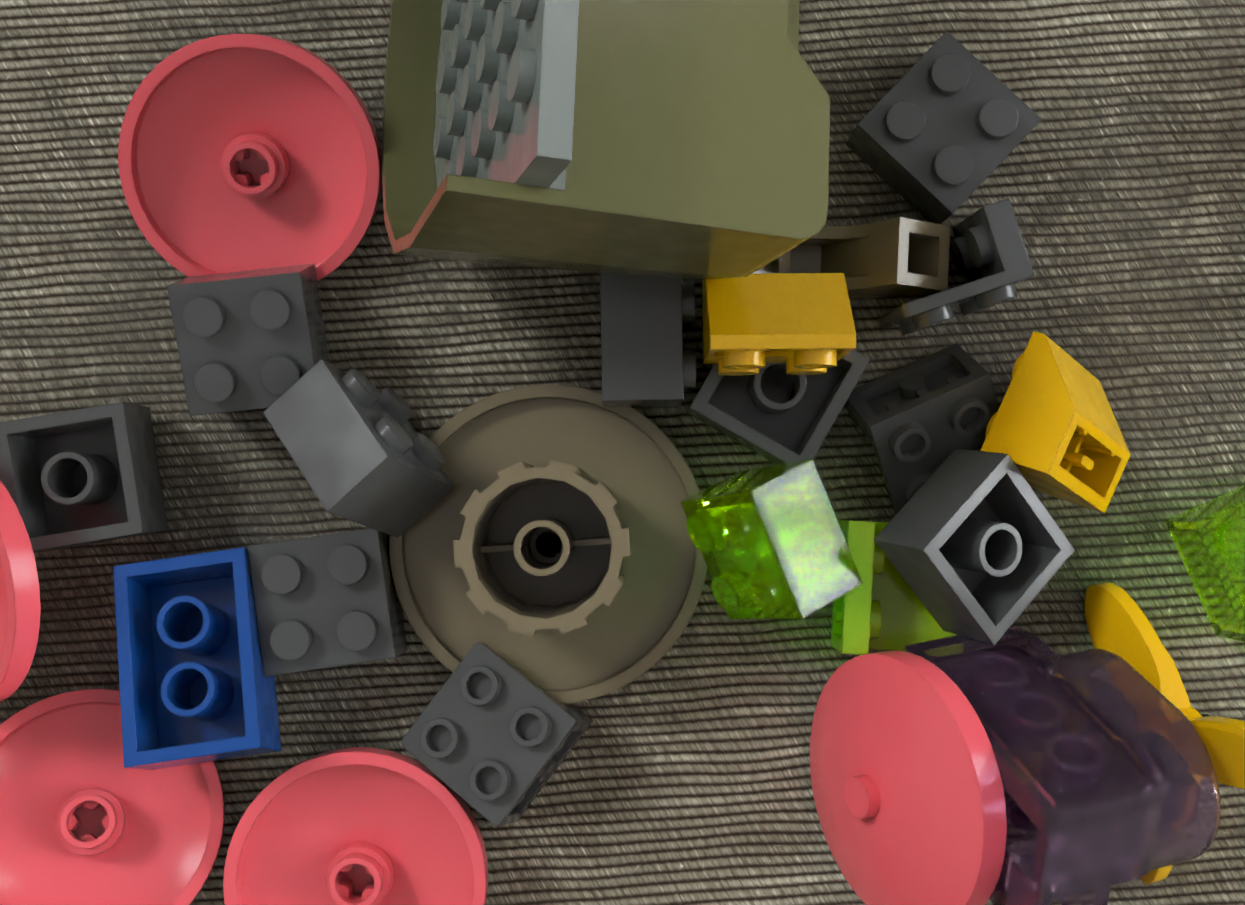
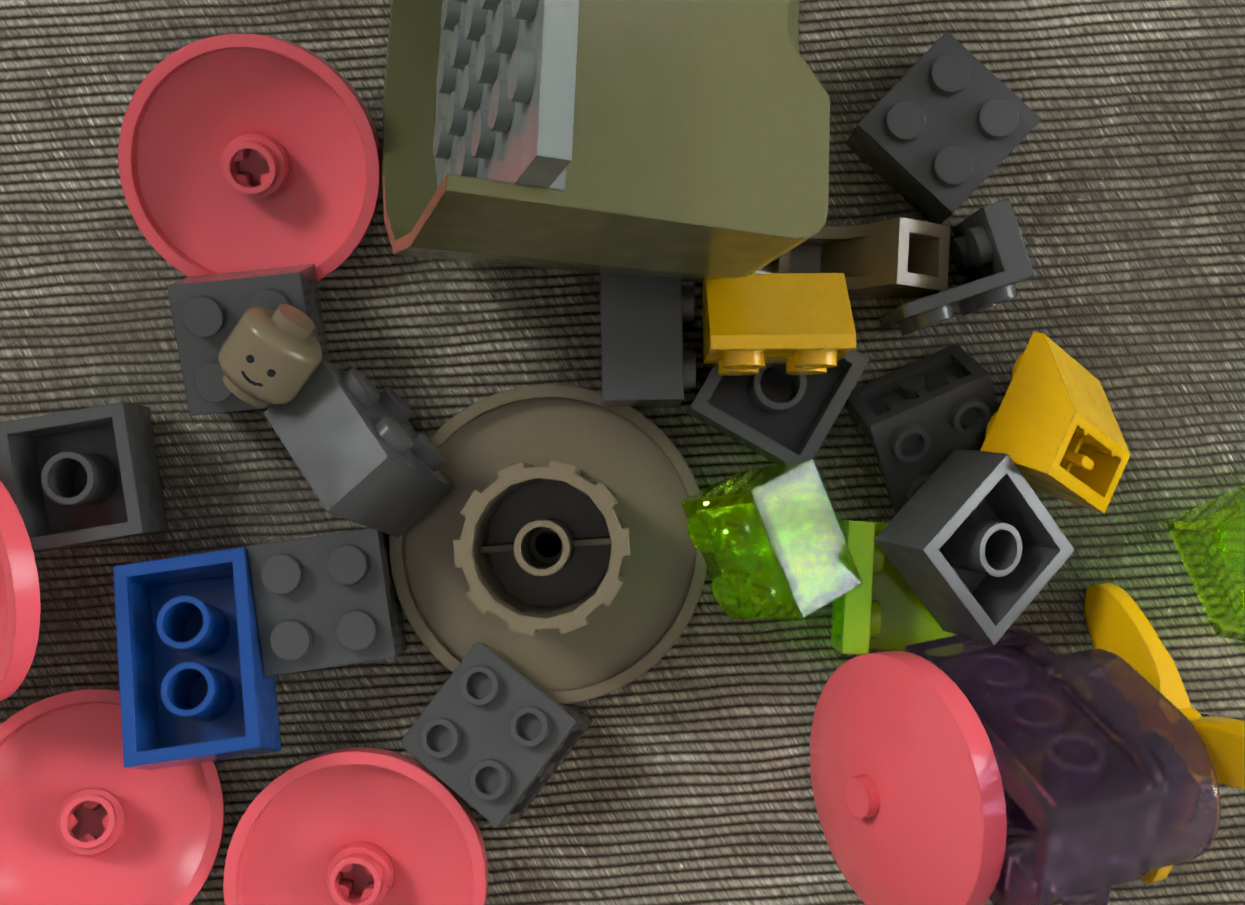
(270, 355): none -> dark tan head

